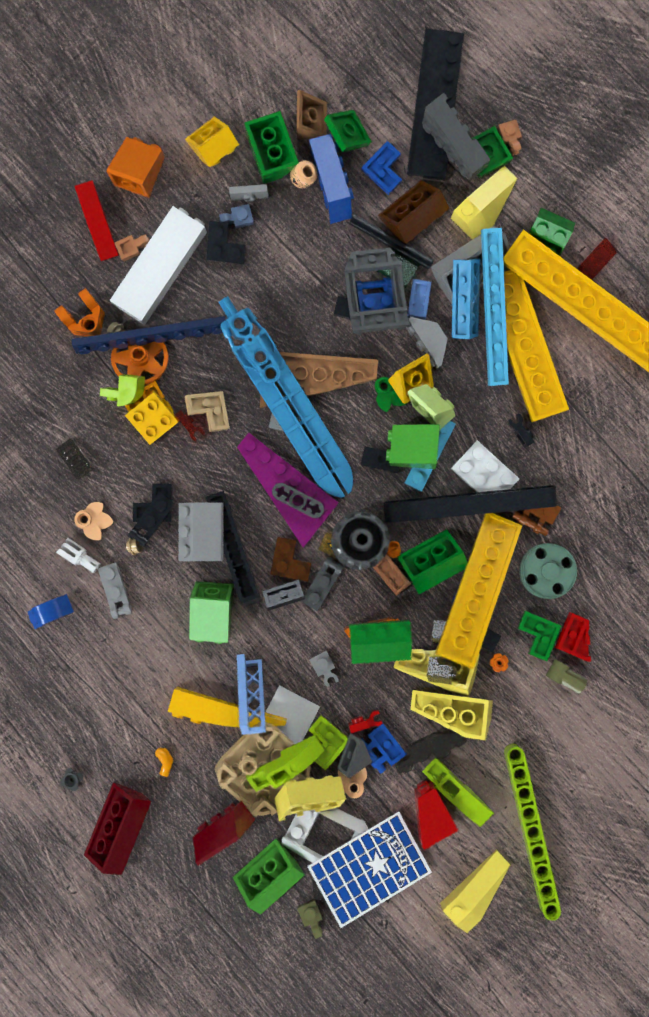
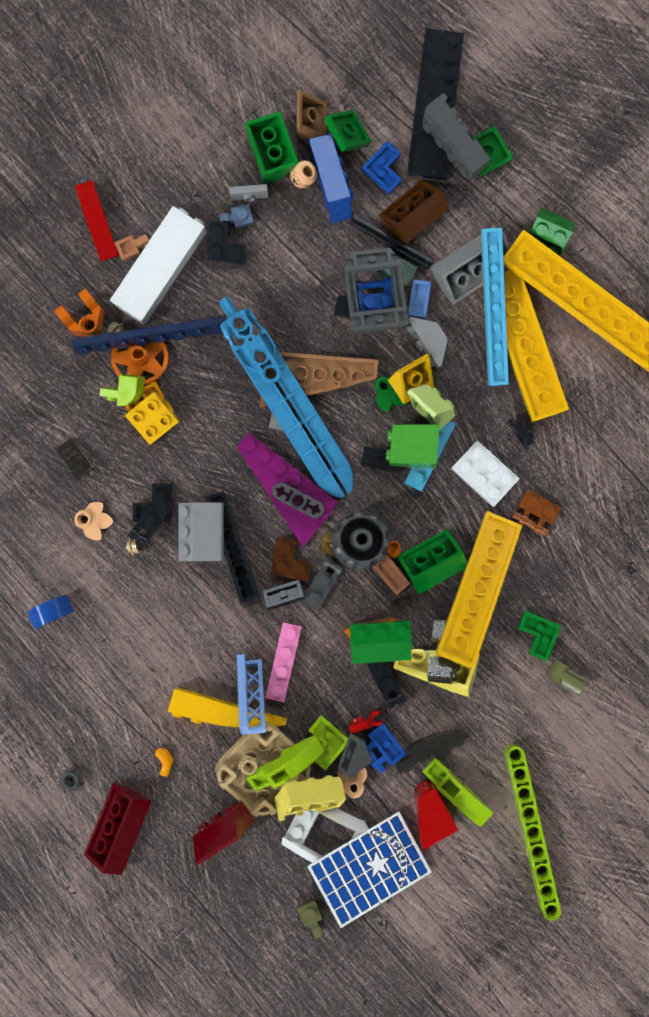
(77, 555): white arm -> none
(115, 590): light grey plate -> none
(136, 166): orange slope -> none
(187, 422): clear red plate -> none
(211, 612): slope -> none
(212, 141): yellow slope -> none
(213, 405): tan plate -> none
(268, 876): bright green slope -> none
(283, 662): none -> bright pink plate
(296, 709): white sticker -> none
(323, 665): light grey plate -> none
(386, 683): none -> black plate
(461, 714): light yellow wedge -> none
(465, 298): dark azure fence -> none
(470, 503): black beam -> none
(472, 897): light yellow wedge -> none
(484, 204): light yellow wedge -> none
(490, 640): black plate -> none
(494, 662): orange plate -> none
(511, 135): nougat plate -> none
(548, 570): sand green piece -> none
(575, 637): red wing -> none
(597, 259): clear red slope -> none

